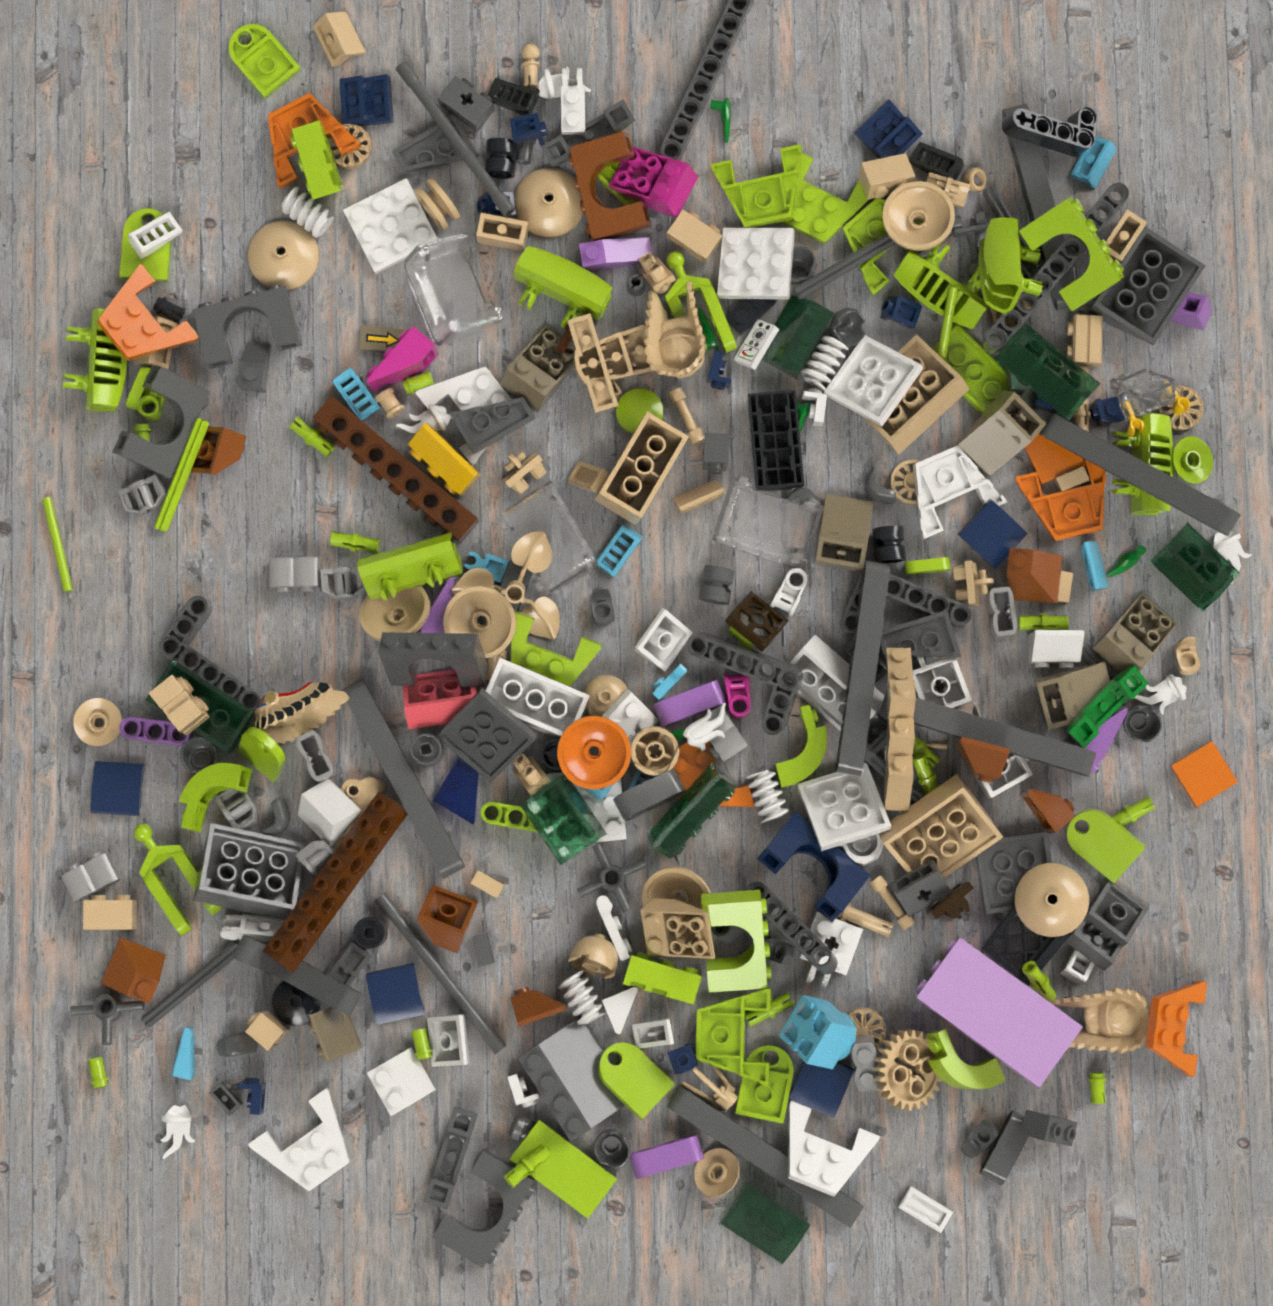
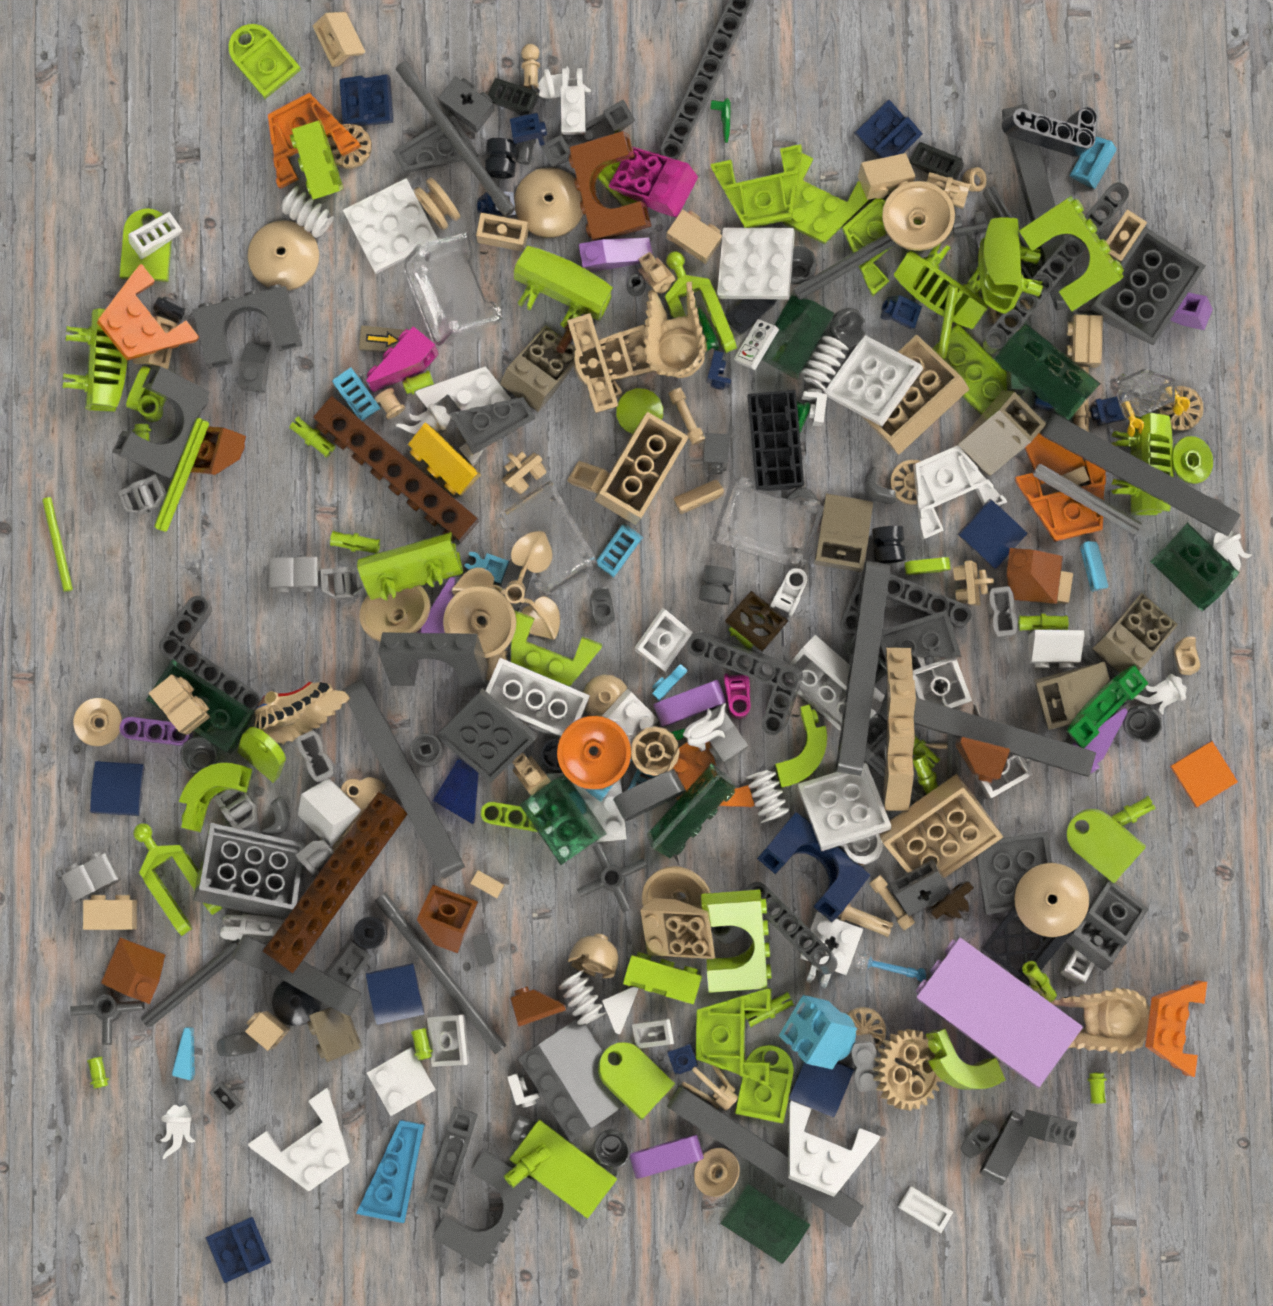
(238, 1249): none -> dark blue slope
(256, 1099): dark blue bracket -> none
(393, 1181): none -> dark azure wing
(434, 698): coral slope -> none
(613, 926): white hinge -> none
(780, 951): dark grey hair -> none
(864, 962): none -> dark azure piece
(1049, 809): dark orange slope -> none
(1087, 499): none -> light grey axle
(1127, 561): green bar -> none

